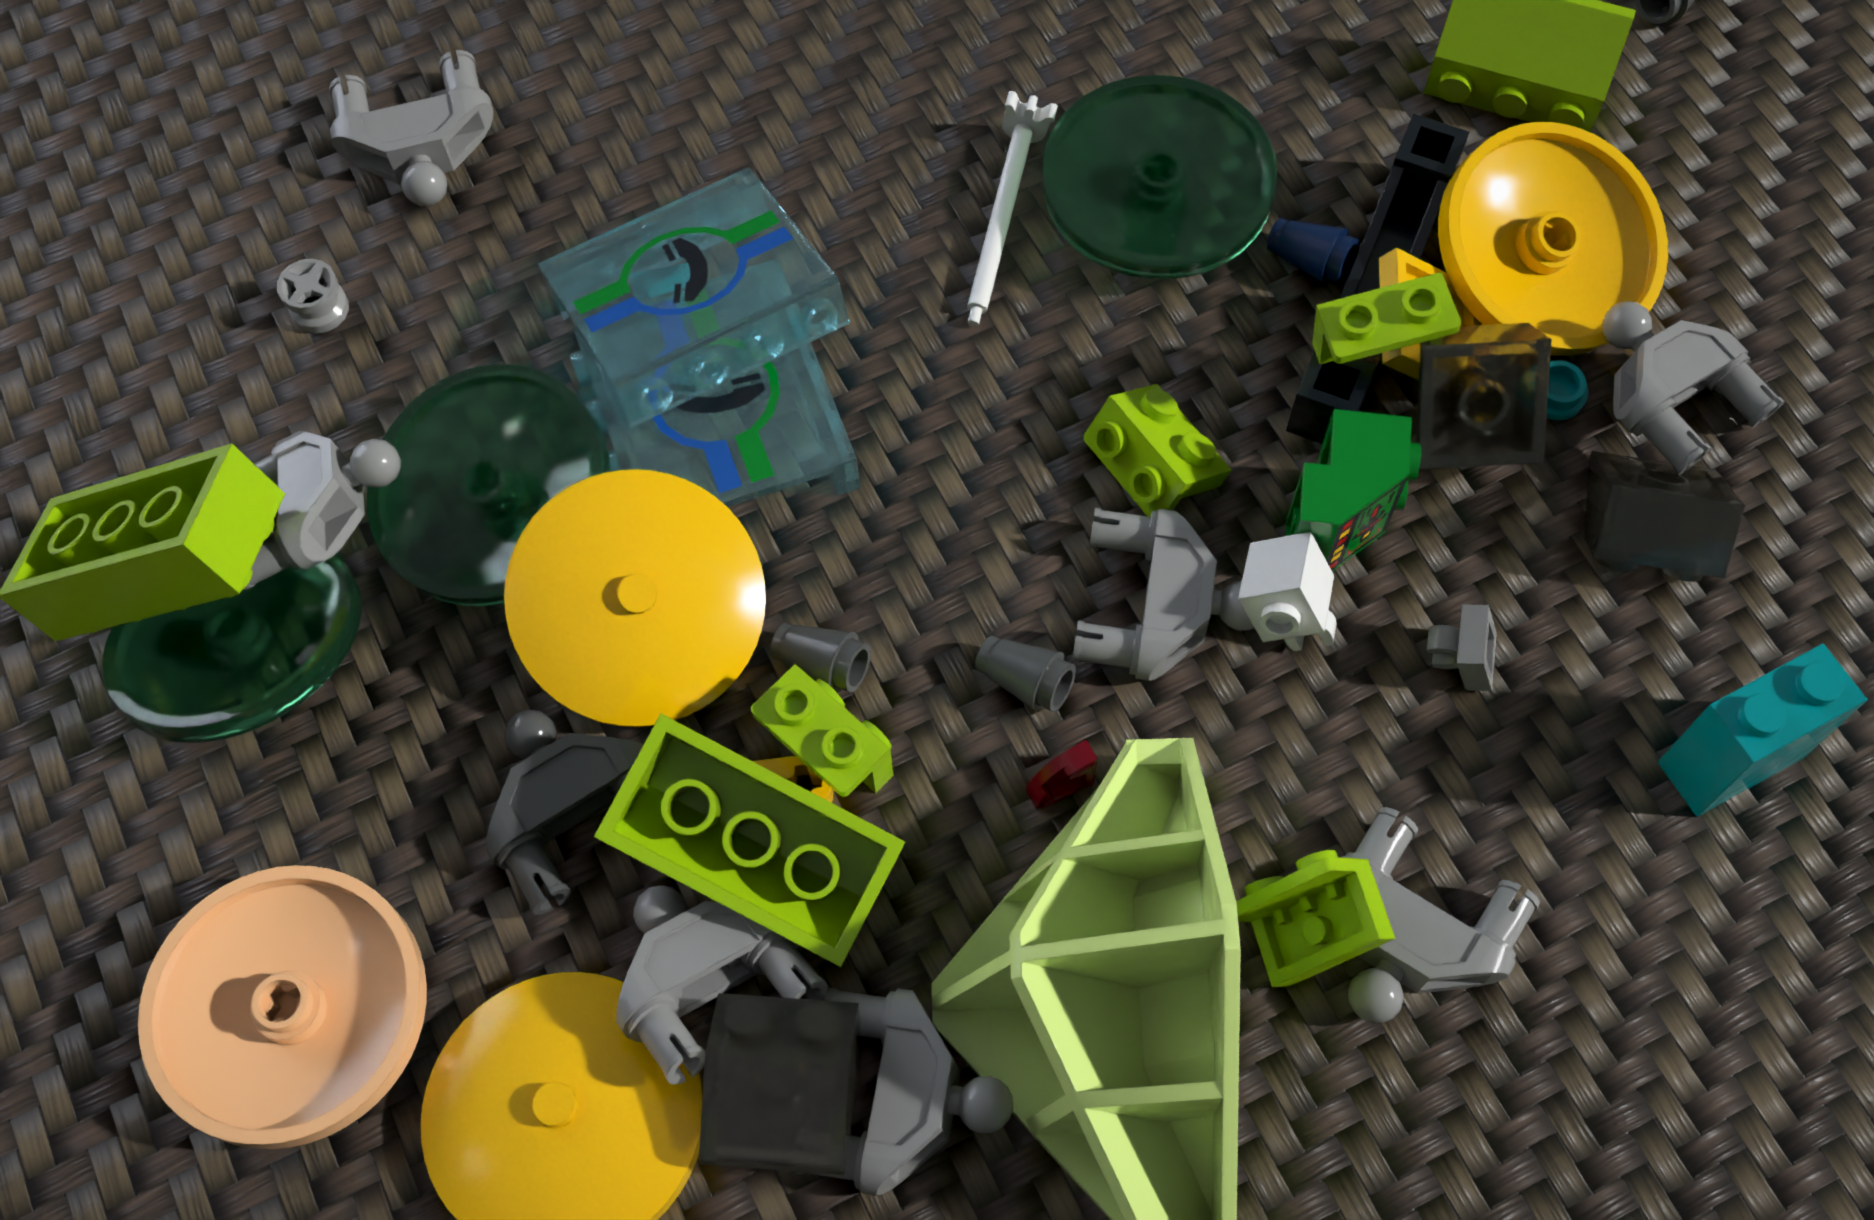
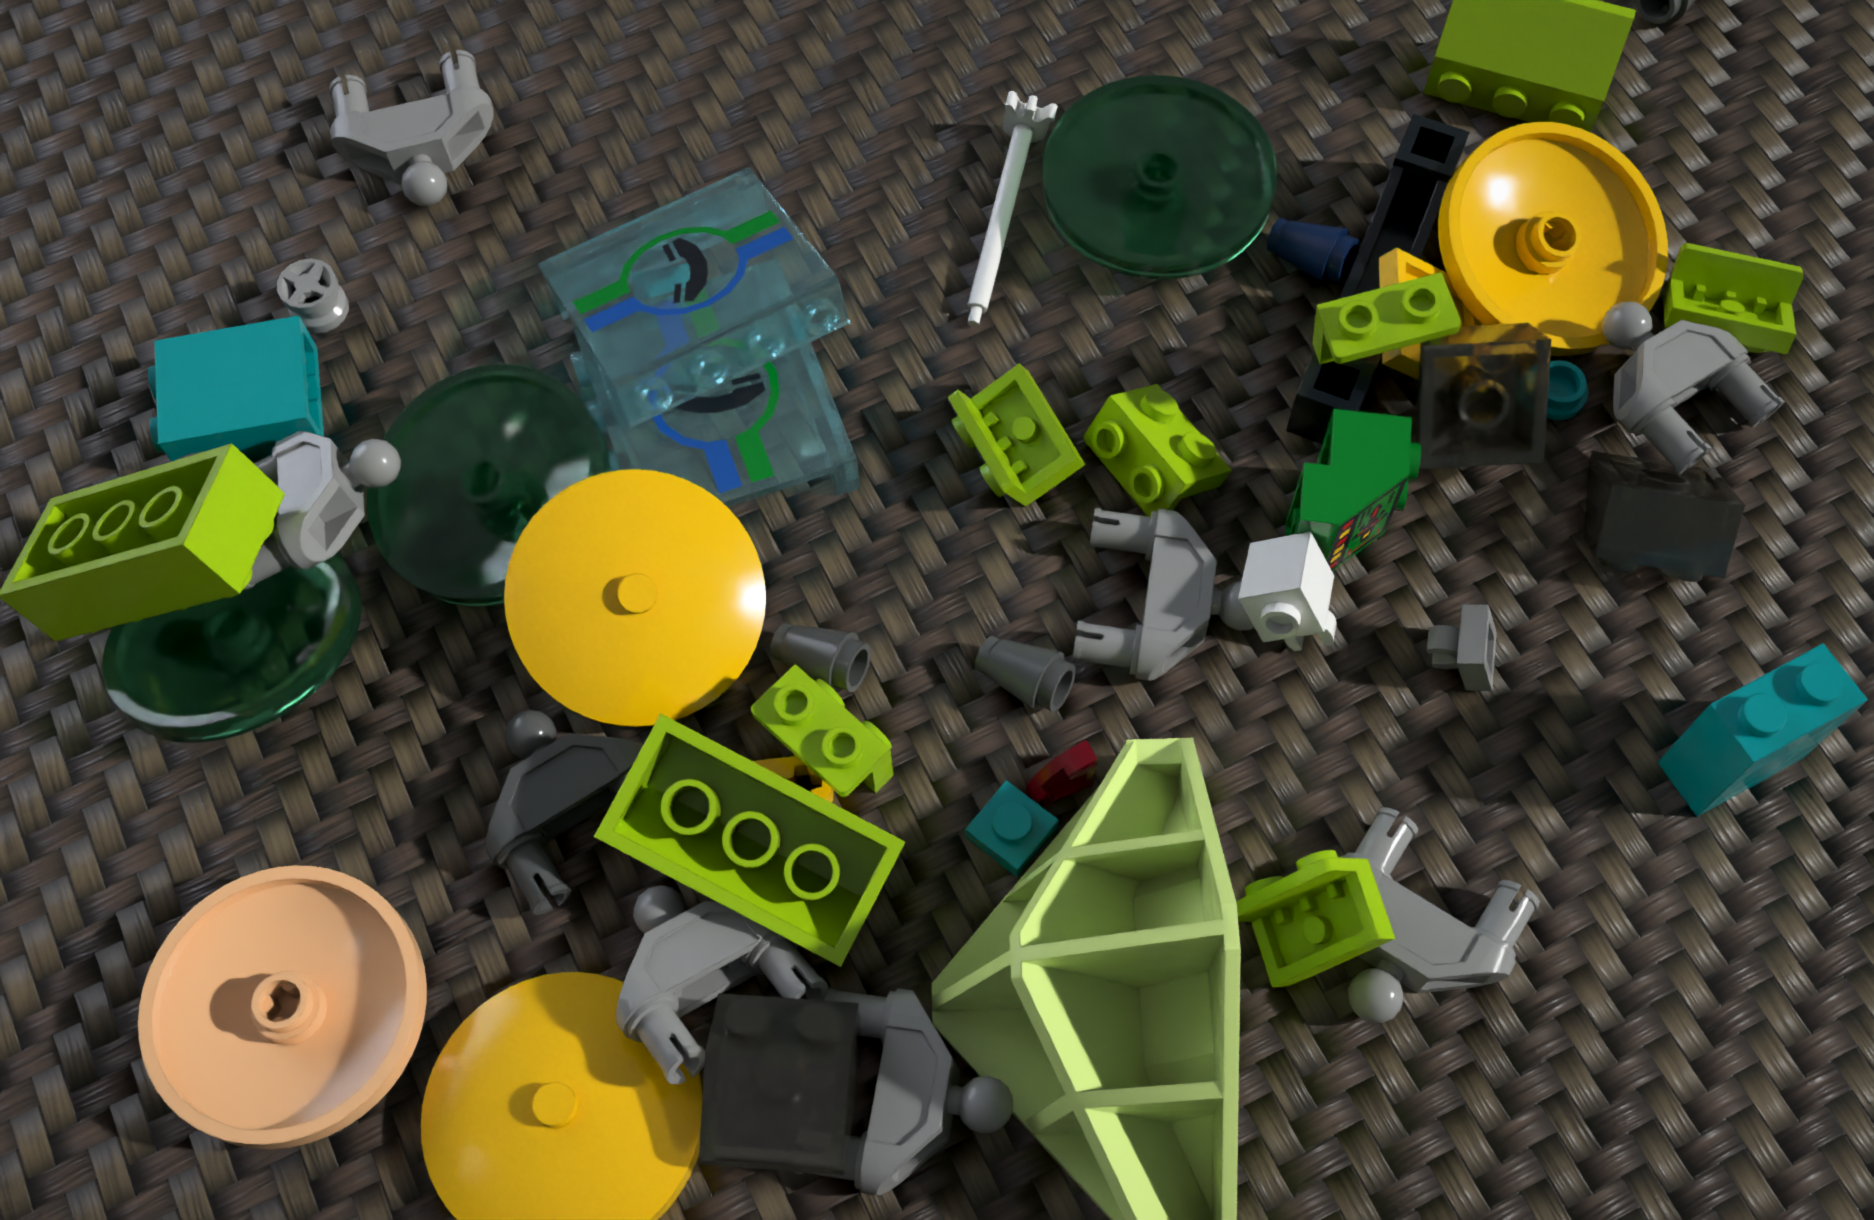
(235, 388): none -> teal brick
(1011, 828): none -> teal plate
(1016, 436): none -> lime bracket
(1734, 294): none -> lime bracket

